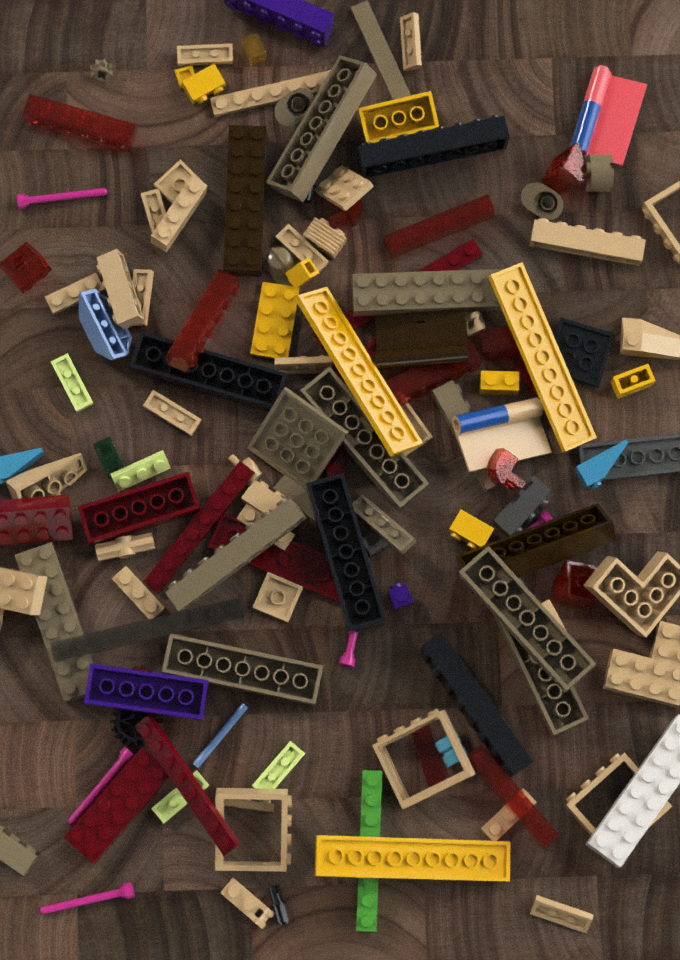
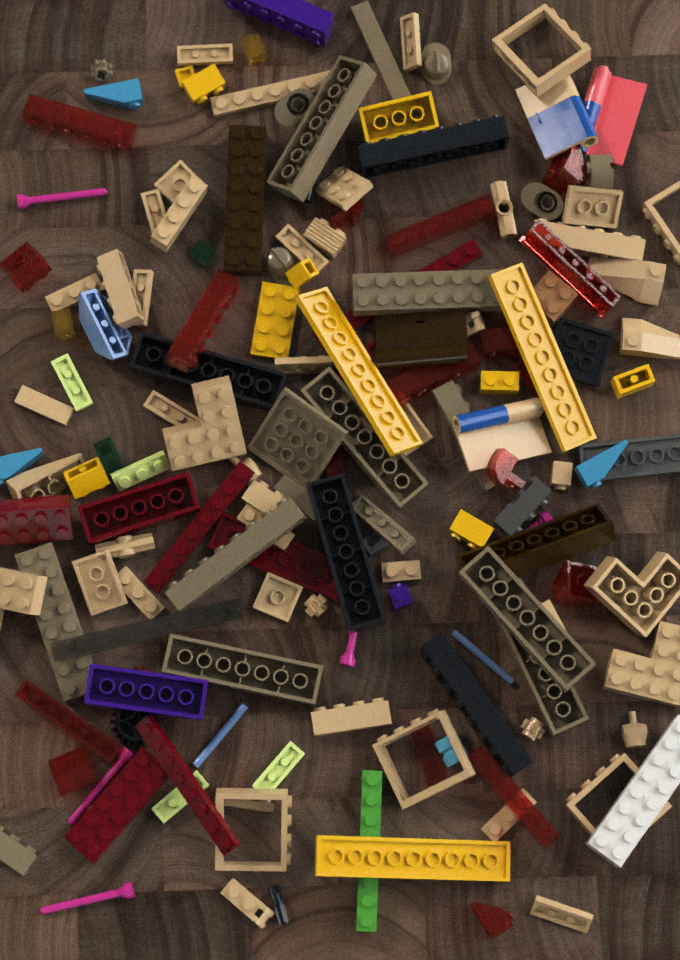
(44, 405): none -> tan tile
(63, 323): none -> clear yellow brick
(69, 721): none -> clear red brick
(73, 771): none -> clear red slope
(86, 478): none -> yellow brick
(99, 582): none -> tan tile
(120, 94): none -> dark azure slope
(201, 252): none -> clear green tile
(214, 435): none -> tan brick
(316, 605): none -> tan gear
(351, 718): none -> tan brick
(401, 571): none -> tan plate
(436, 63): none -> dark tan piece
(483, 657): none -> medium blue bar
(492, 918): none -> clear red slope
(501, 199): none -> tan piece
(532, 729): none -> tan gear
(547, 81): none -> tan window
(554, 296): none -> medium nougat brick
(558, 118): none -> door
(561, 475): none -> tan brick
(569, 267): none -> clear red brick
(592, 206): none -> tan plate
(633, 278): none -> tan wedge
(634, 733): none -> tan piece

